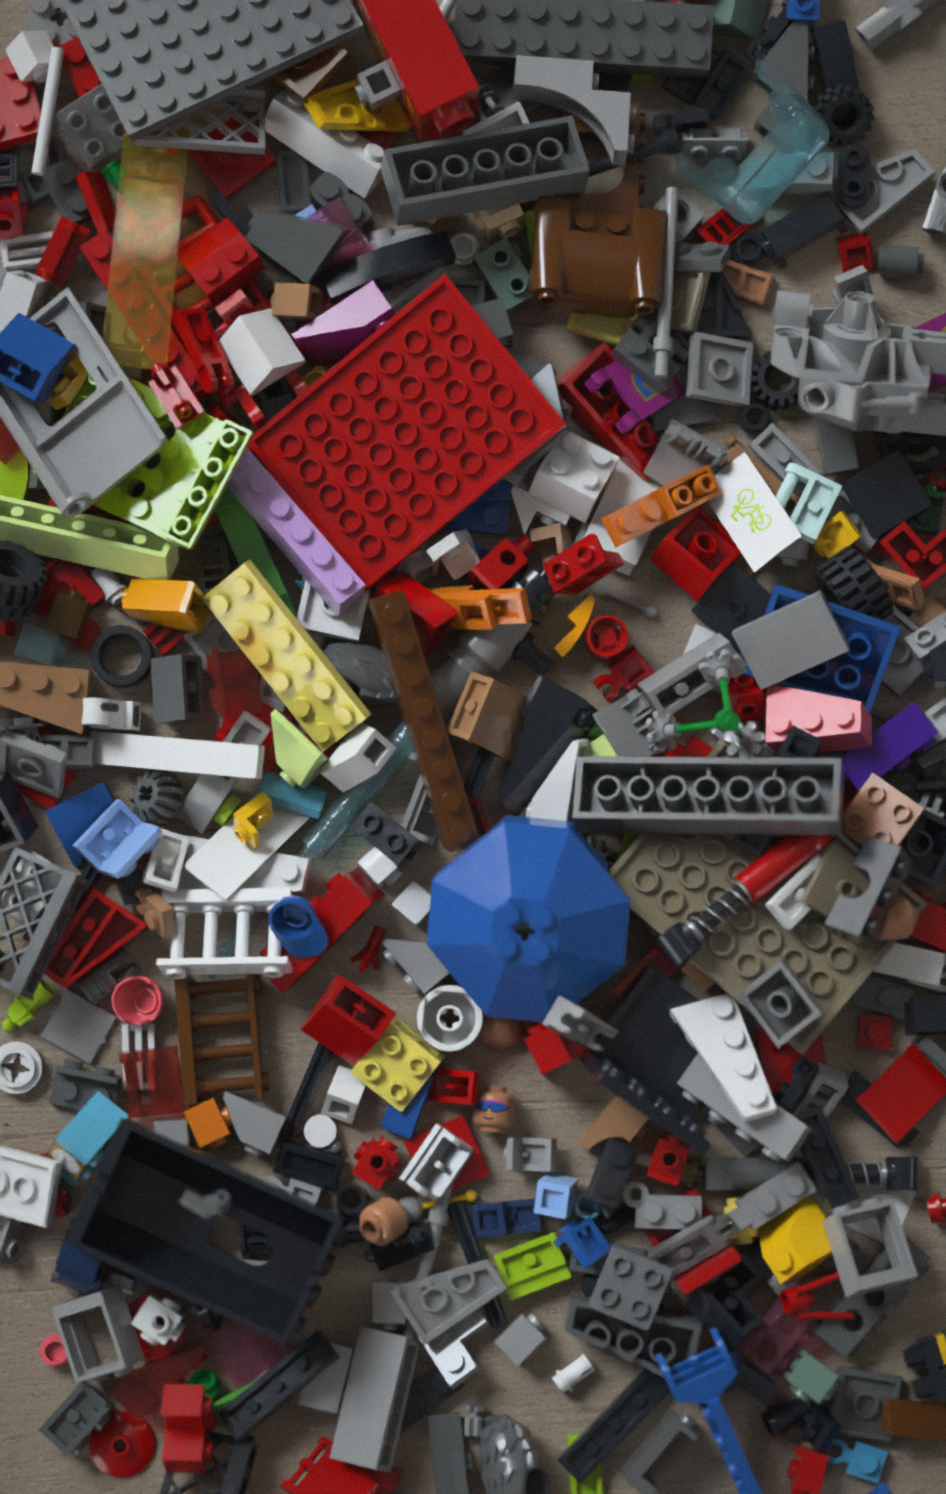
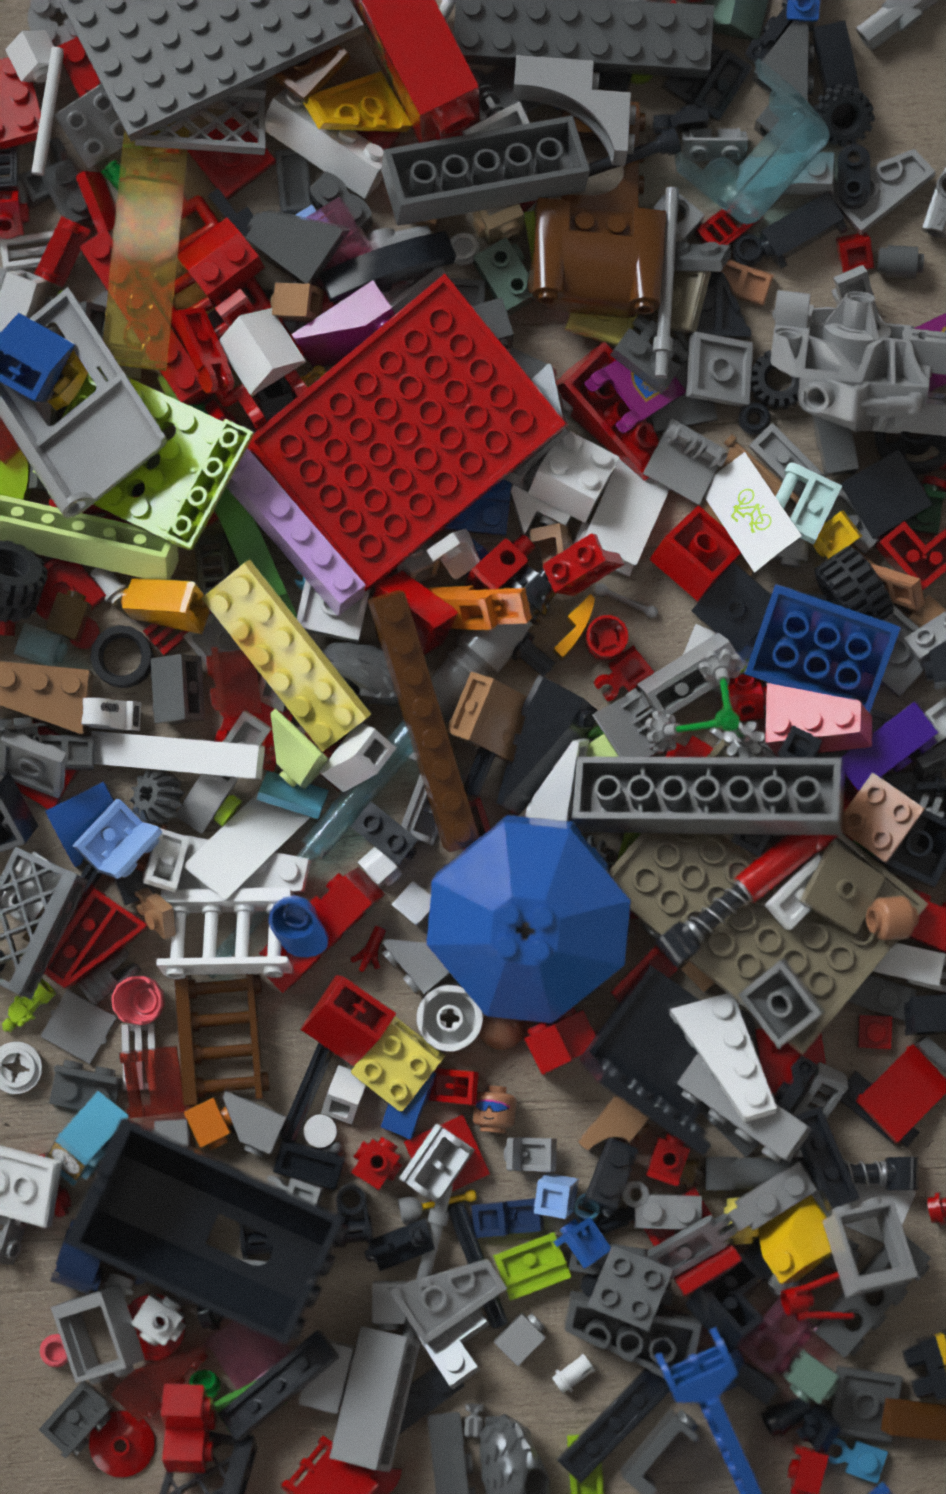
(175, 395): hinge -> none
(208, 1206): dark grey arm -> none
(252, 816): yellow bracket -> none
(377, 86): light grey brick -> none
(383, 1221): nougat head -> none
(577, 1024): light grey hinge -> none
(661, 505): orange slope -> none
(790, 640): light grey tile -> none
(863, 917): black arch -> none

